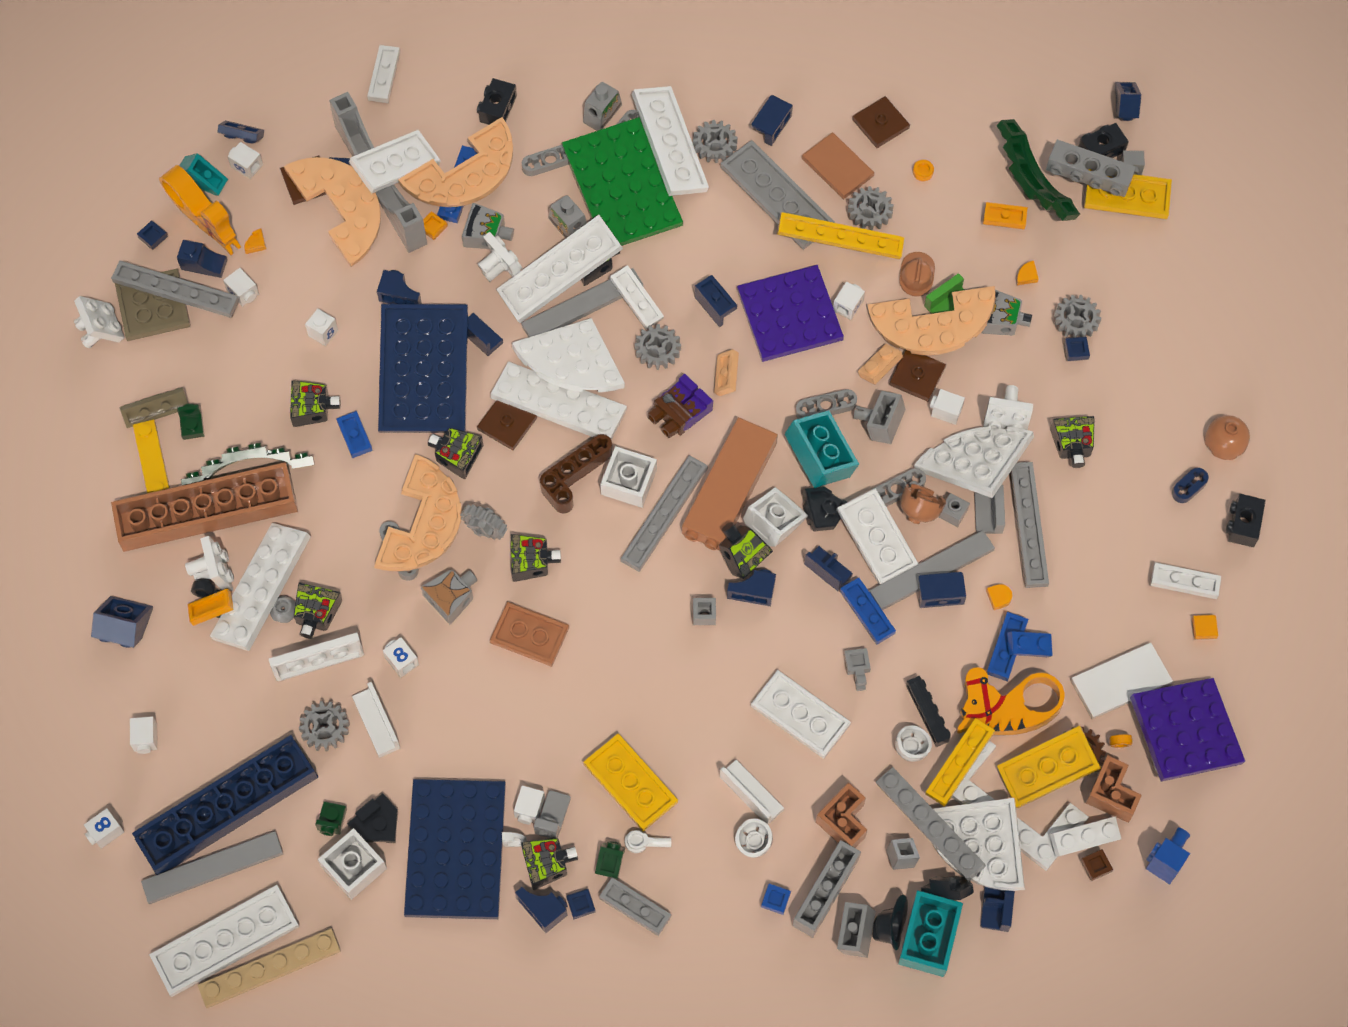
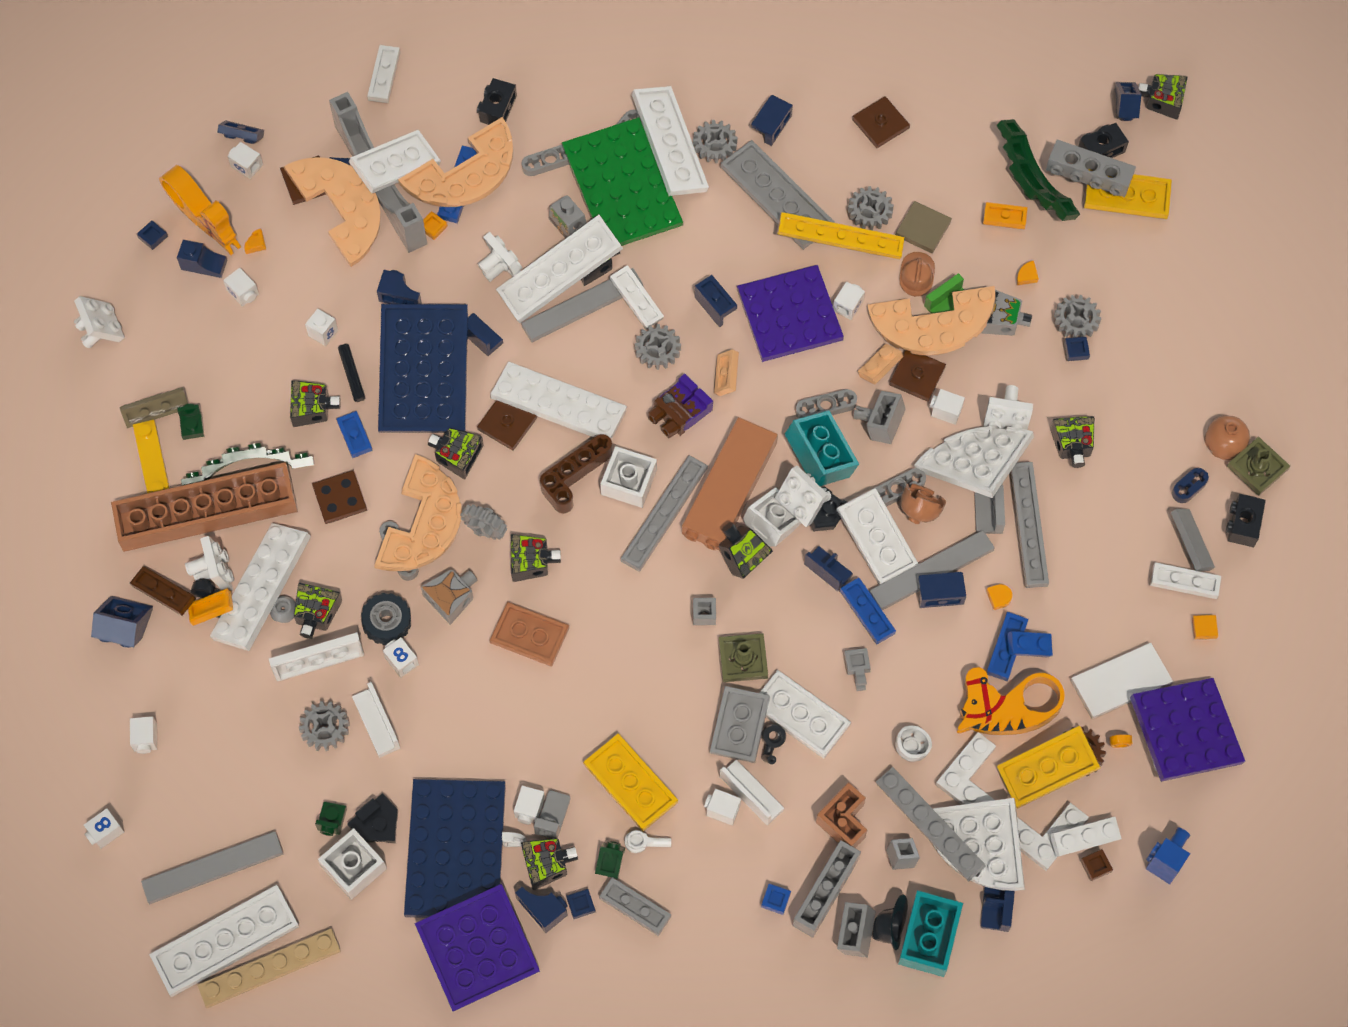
(148, 313): dark tan plate -> none
(162, 590): none -> reddish brown tile
(175, 289): light grey plate -> none
(204, 174): teal slope -> none
(225, 805): dark blue tile -> none
(339, 497): none -> reddish brown tile
(351, 373): none -> black axle
(382, 606): none -> black wheel
(477, 947): none -> dark purple plate
(482, 221): light grey torso -> none
(571, 358): white plate -> none
(601, 106): light grey torso -> none
(722, 806): none -> white brick
(740, 724): none -> light grey plate
(742, 649): none -> olive plate
(755, 590): dark blue arch -> none
(755, 840): white helmet -> none
(771, 744): none -> black plate
(802, 496): none -> white plate
(838, 165): nougat tile -> none
(923, 170): light orange tile -> none
(923, 227): none -> dark tan tile
(928, 711): black piece -> none
(949, 887): black plate -> none
(952, 515): light grey plate -> none
(960, 762): yellow plate -> none
(1110, 795): nougat brick -> none
(1134, 158): light grey plate -> none
(1165, 94): none -> torso
(1192, 540): none -> light grey tile
(1263, 460): none -> olive plate

